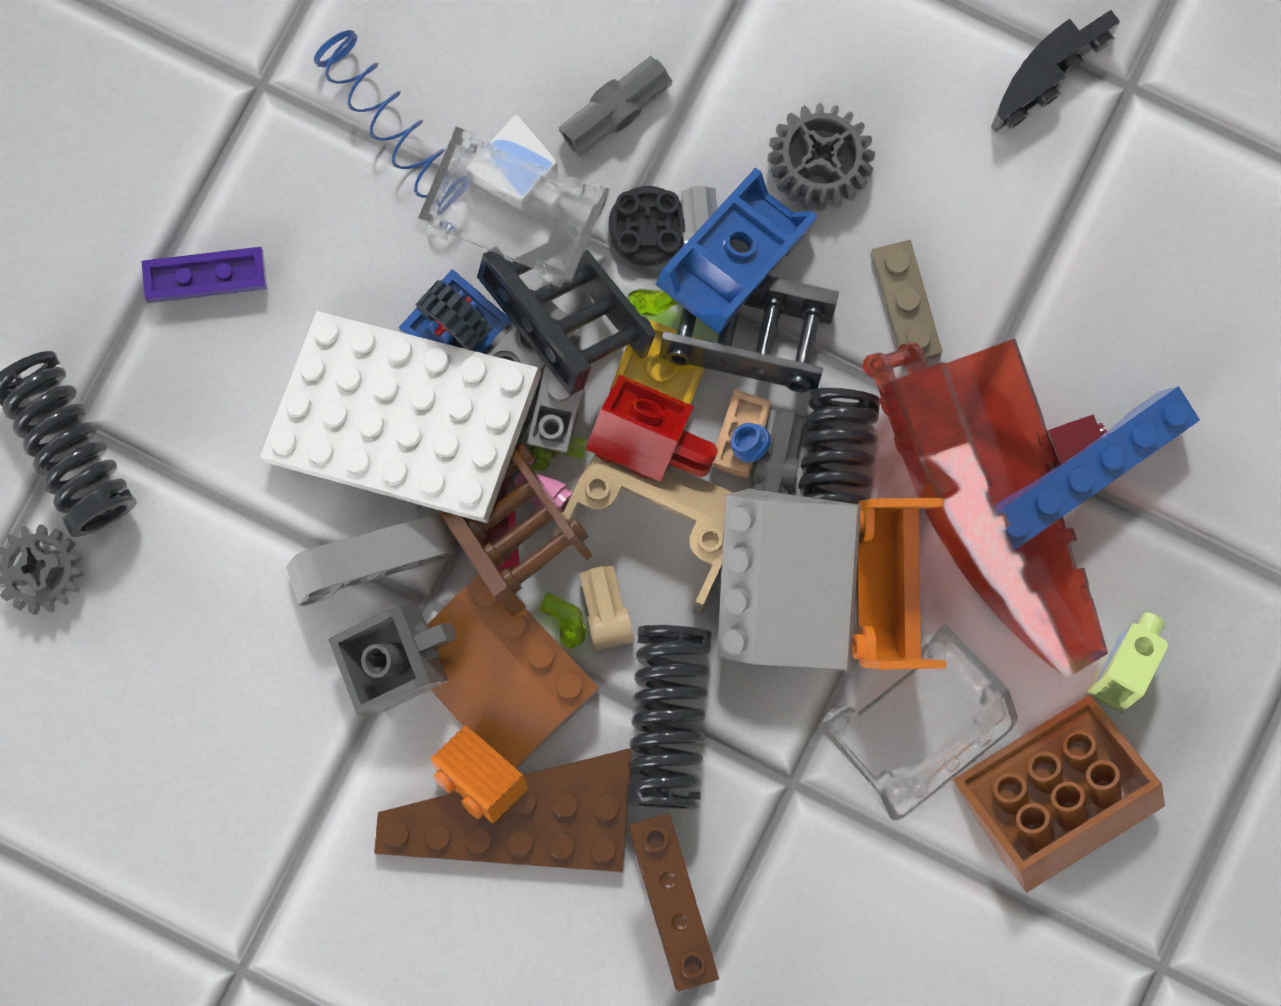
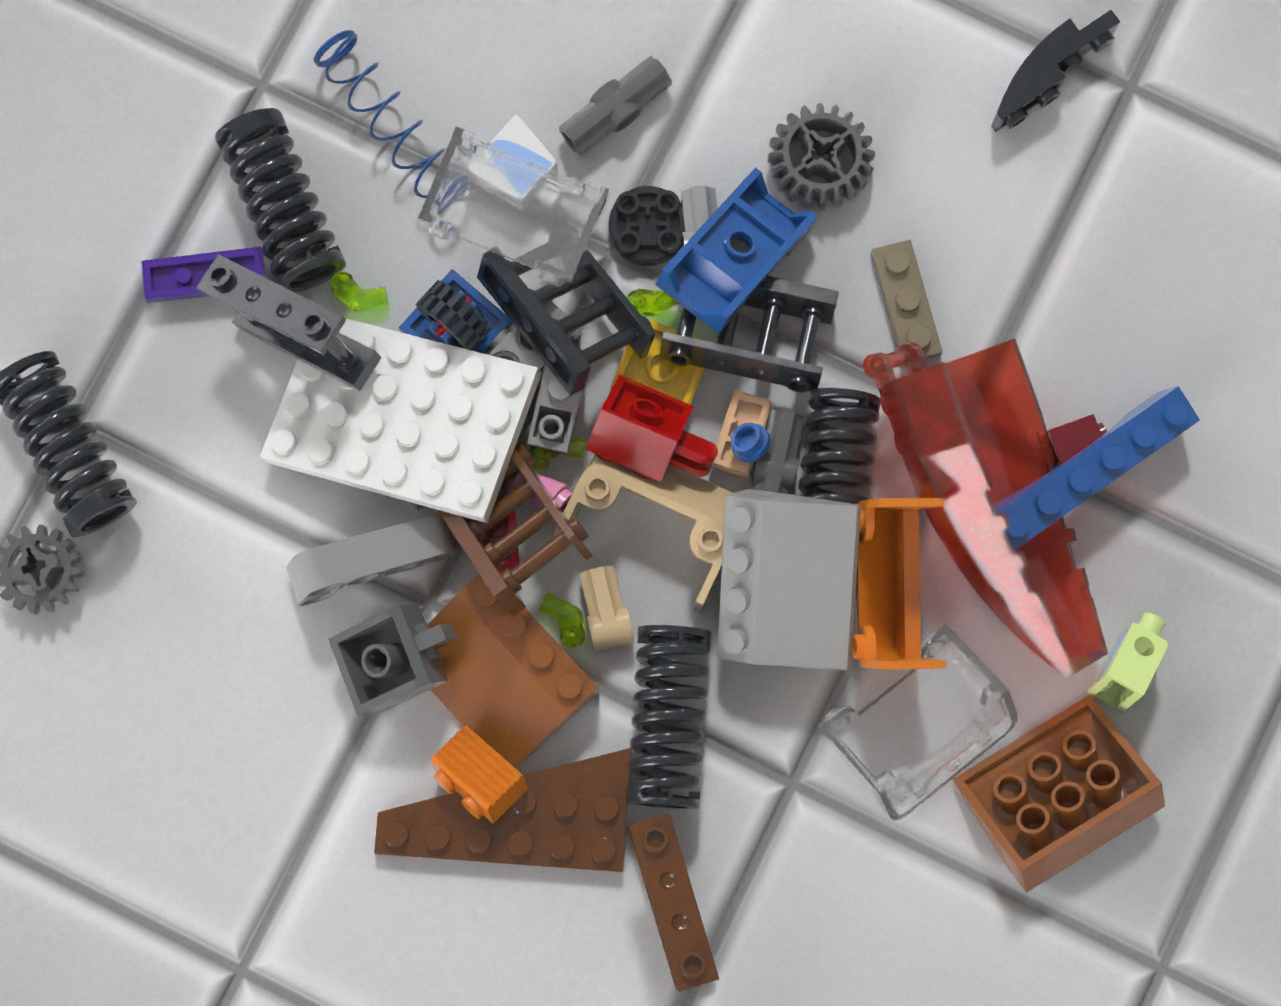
(268, 151): none -> black piece
(289, 322): none -> fence
(356, 297): none -> clear neon green arm

